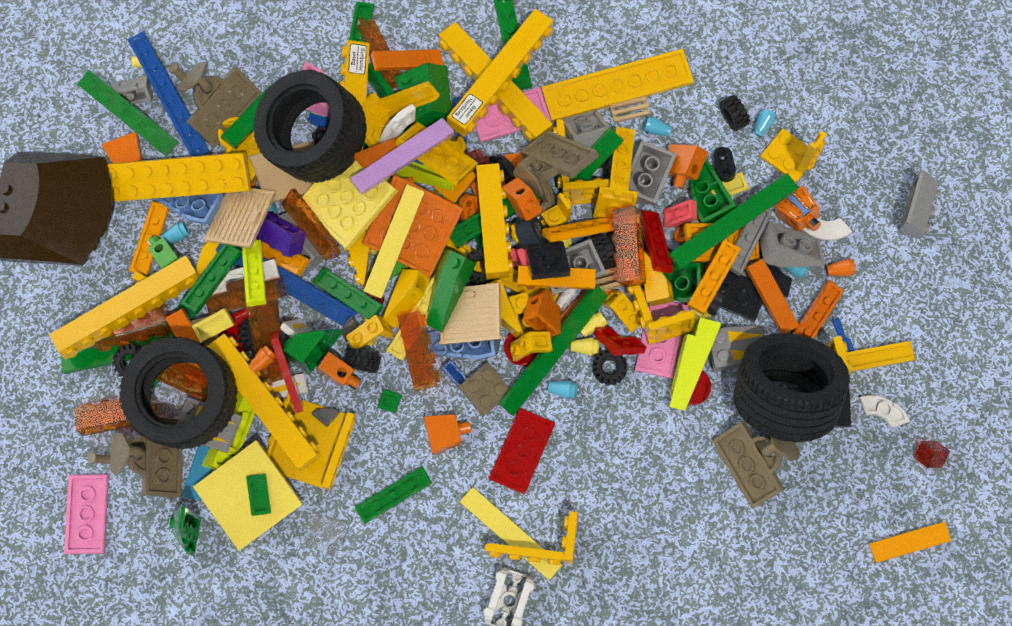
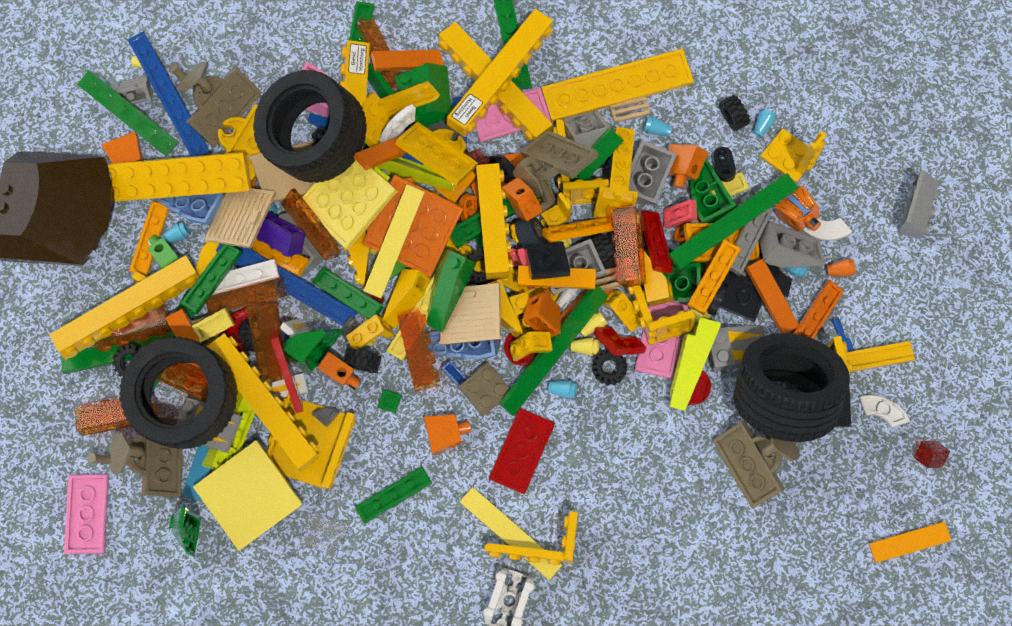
(235, 285): reddish brown tile -> none
(243, 126): green tile -> none
(254, 275): neon yellow tile -> none
(258, 494): green tile -> none
(262, 359): orange cone -> none
(401, 156): lavender tile -> none

